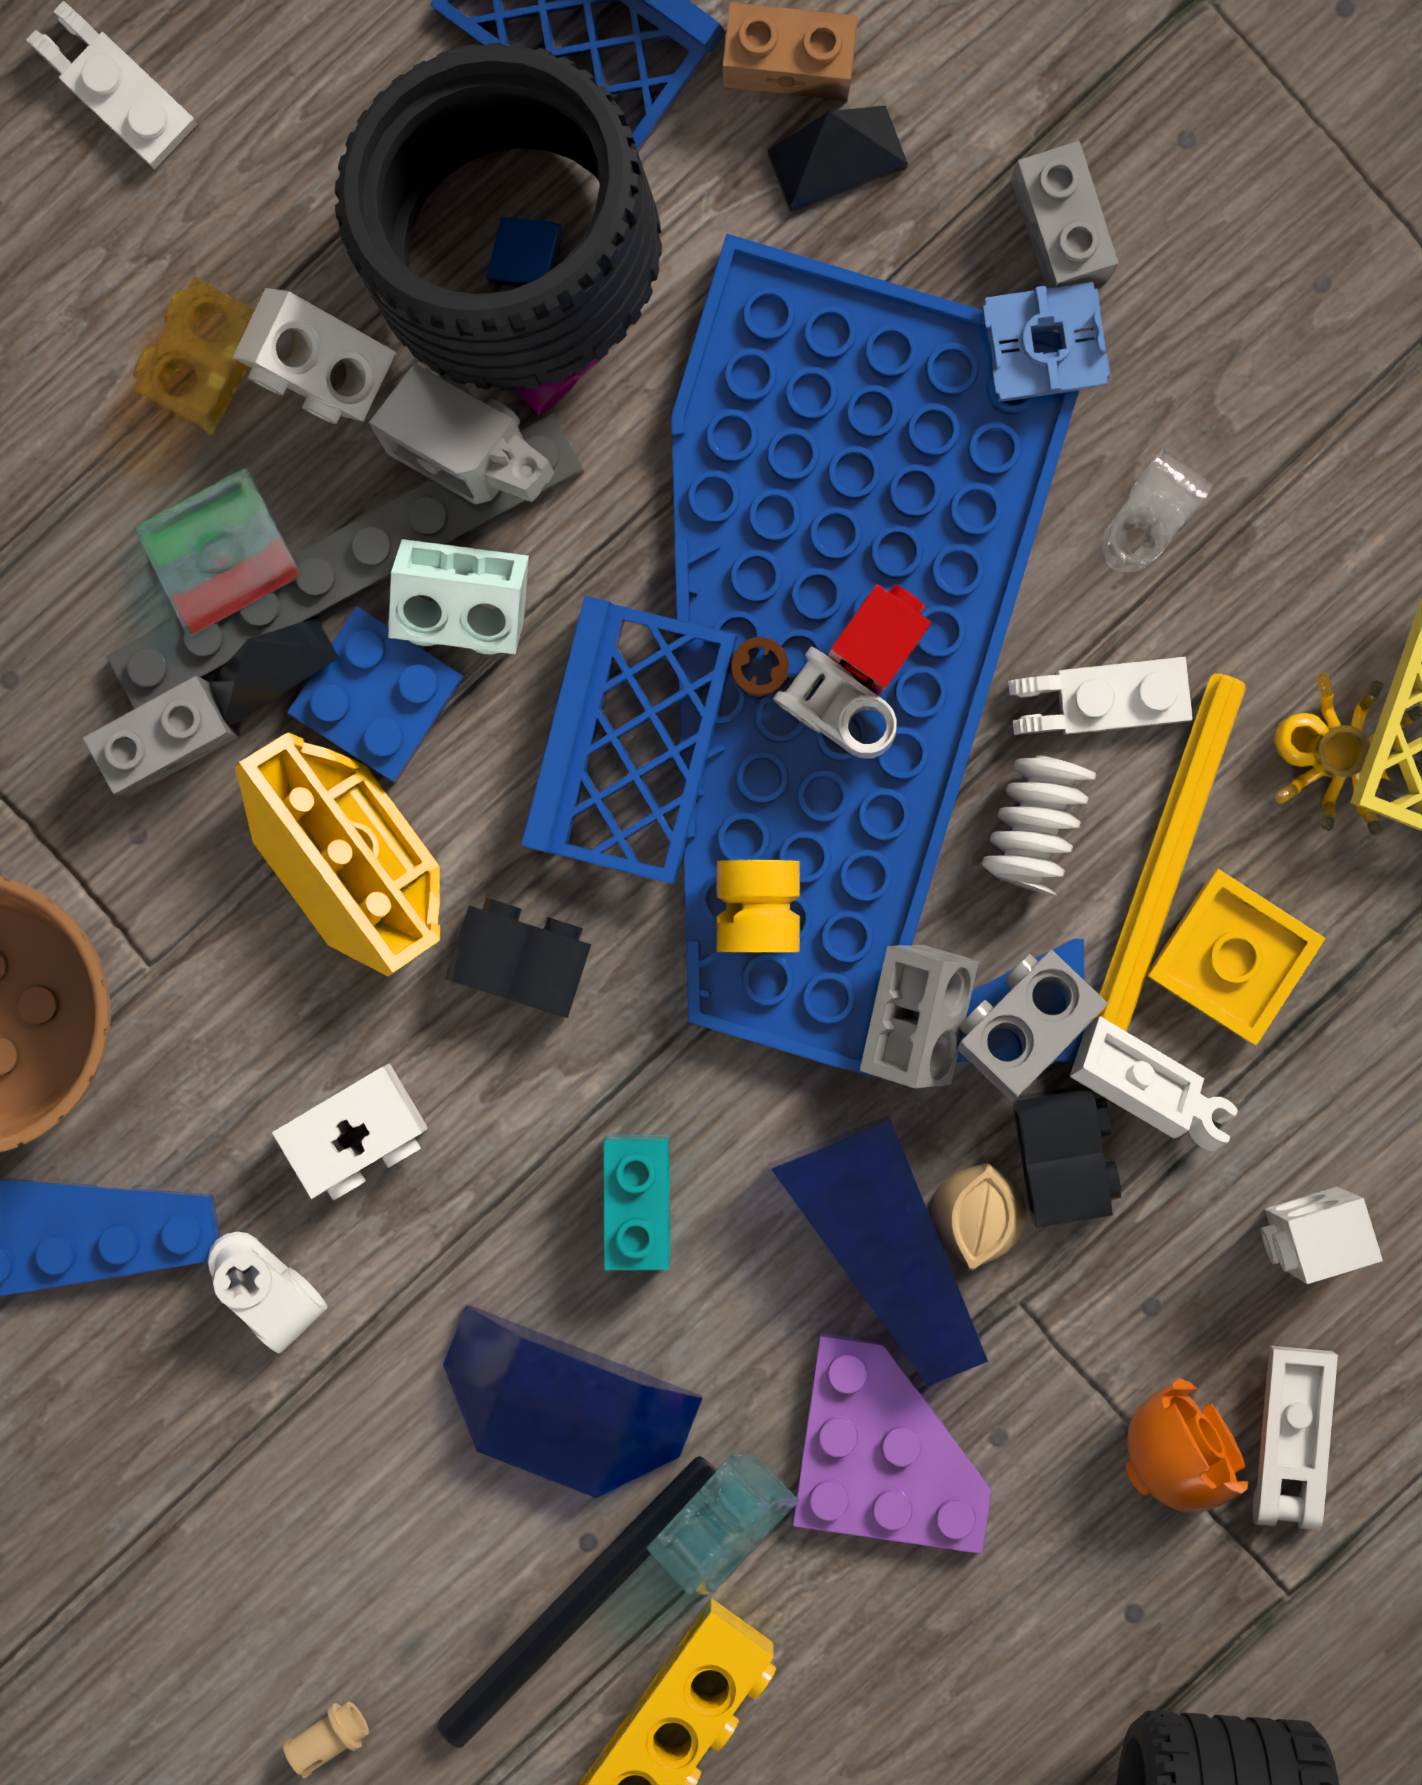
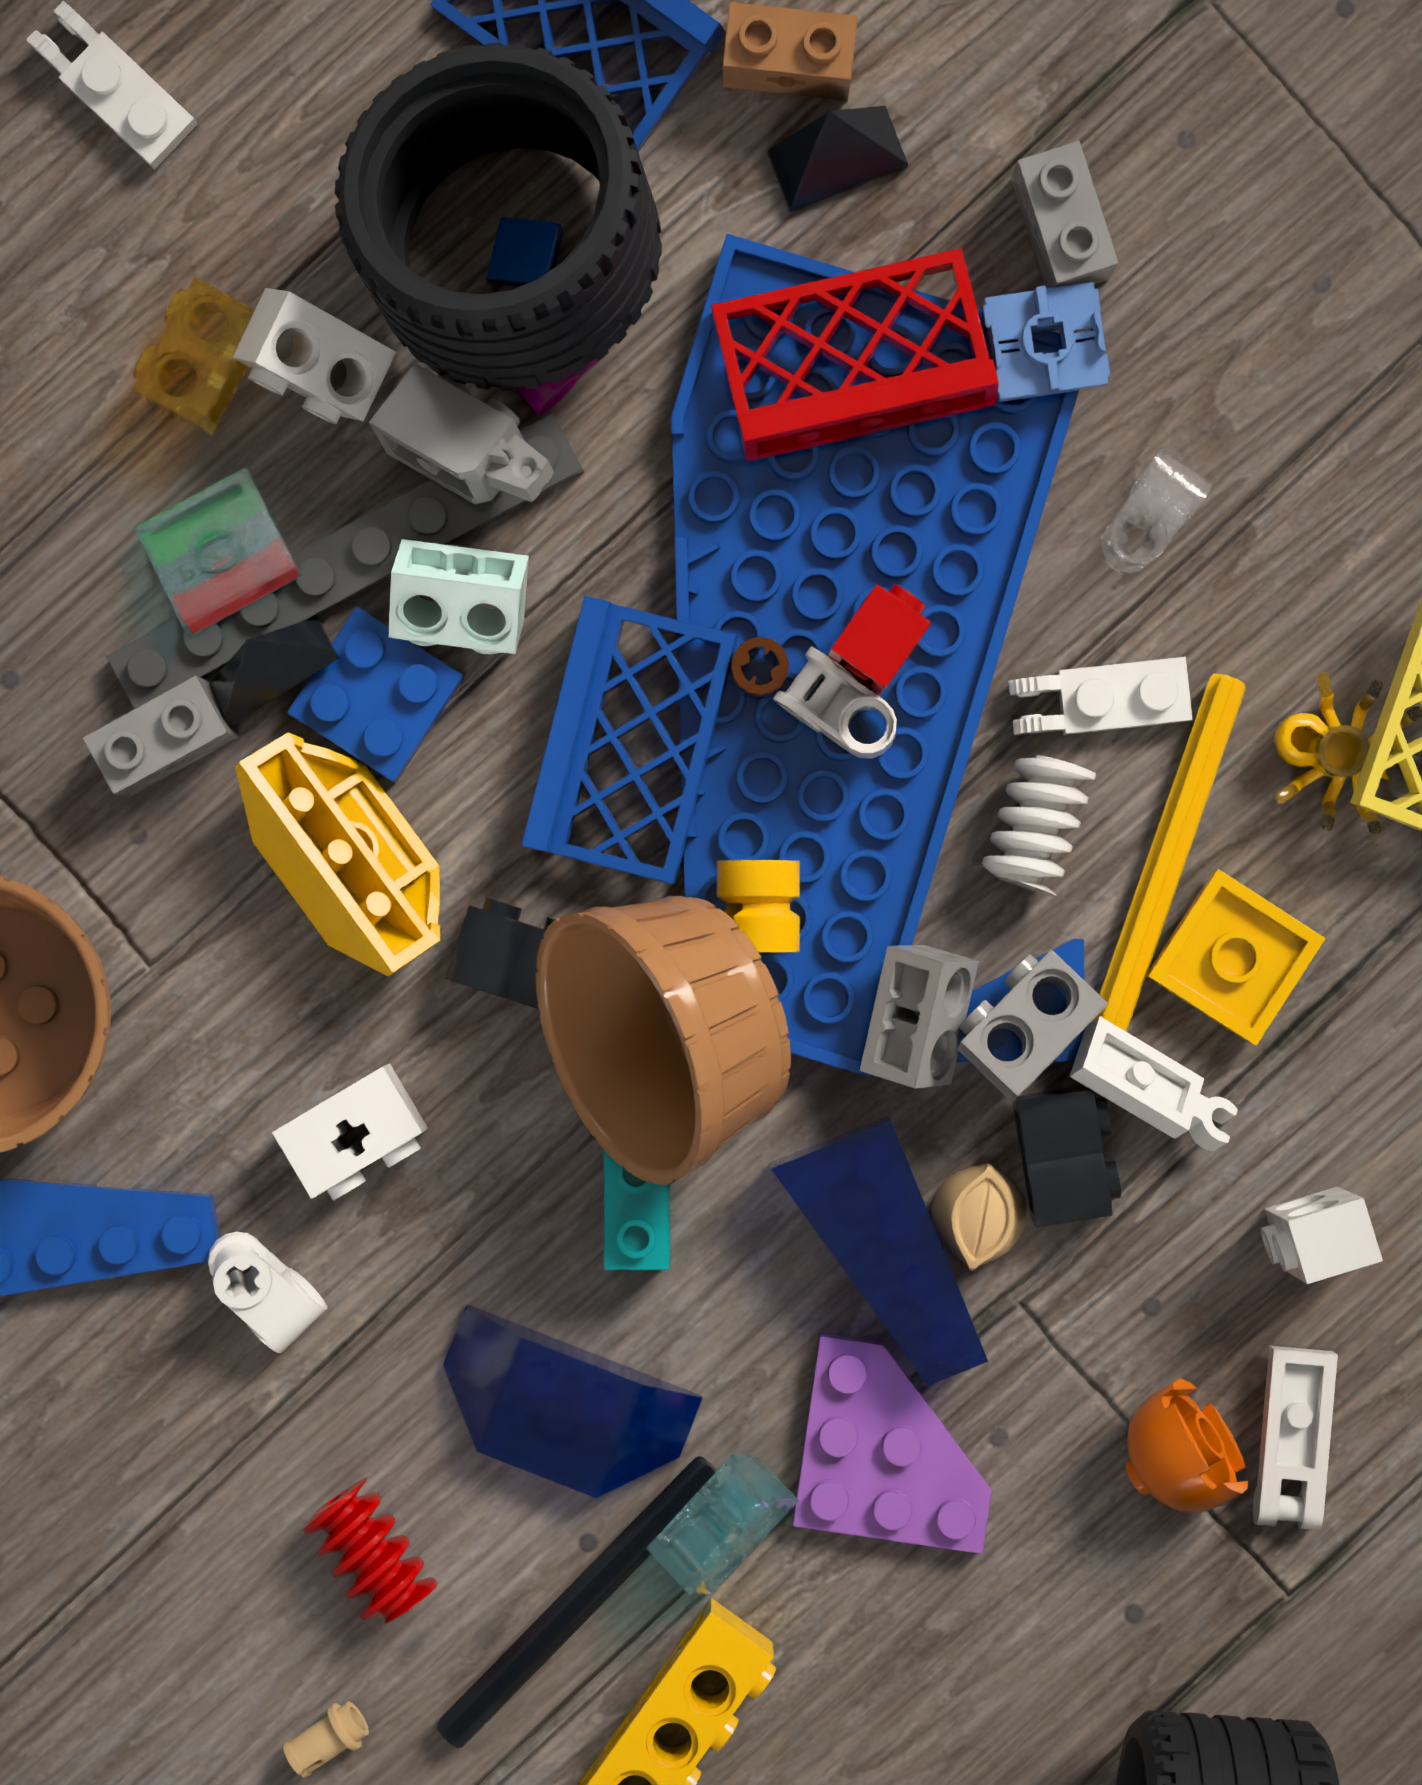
(370, 1554): none -> red piece
(661, 1030): none -> medium nougat piece
(869, 406): none -> red fence

